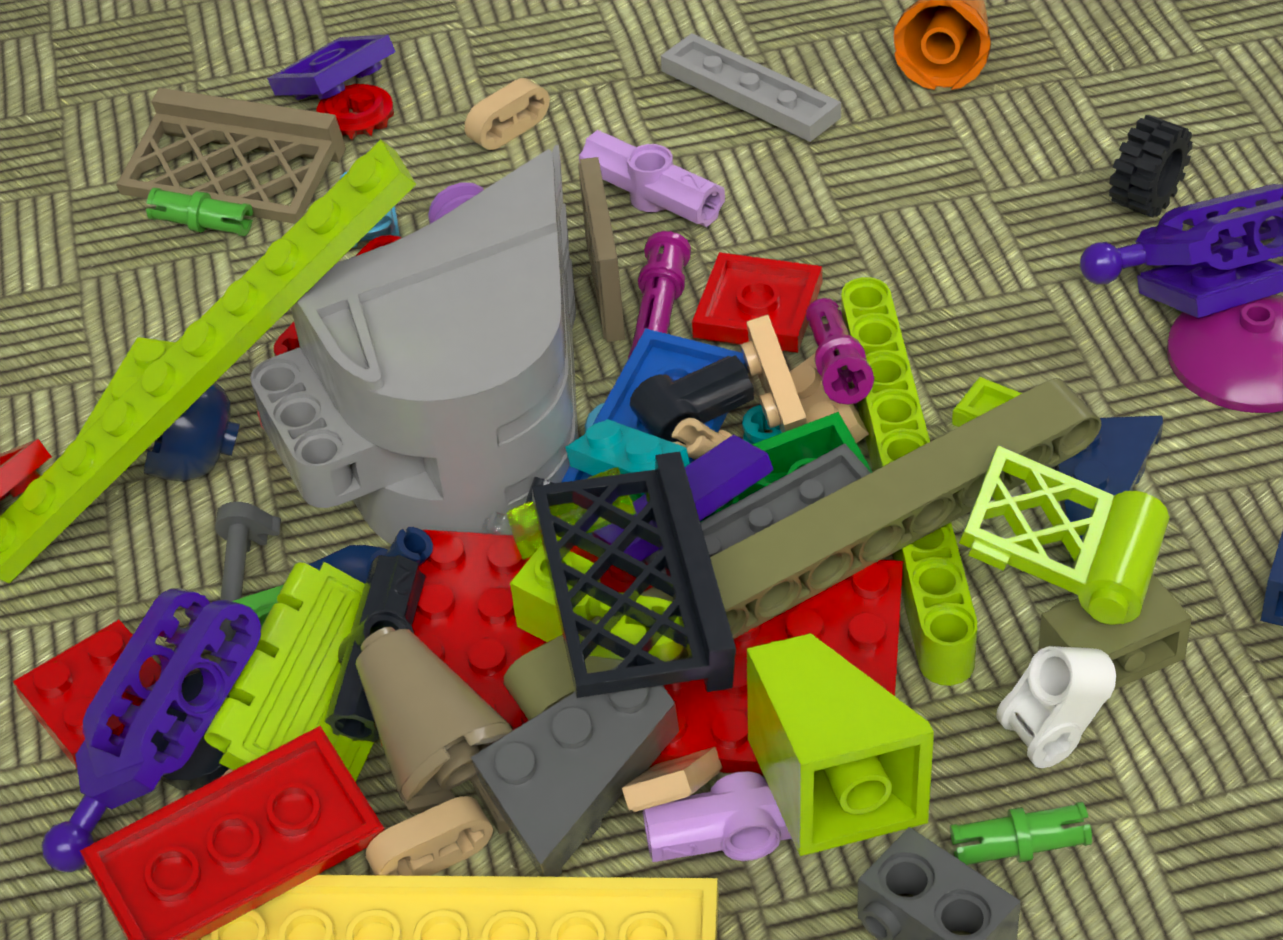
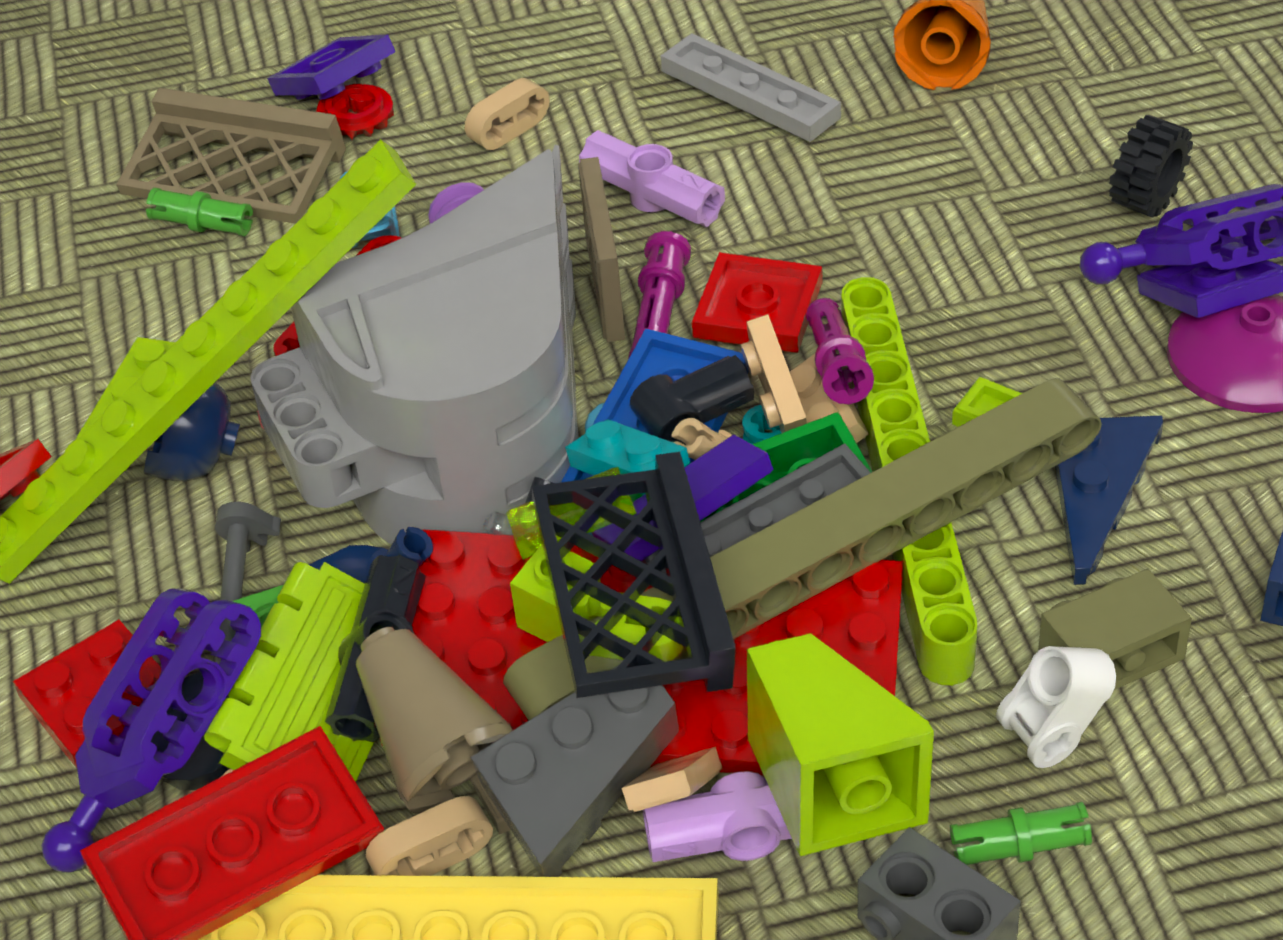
(1110, 561): lime piece -> none

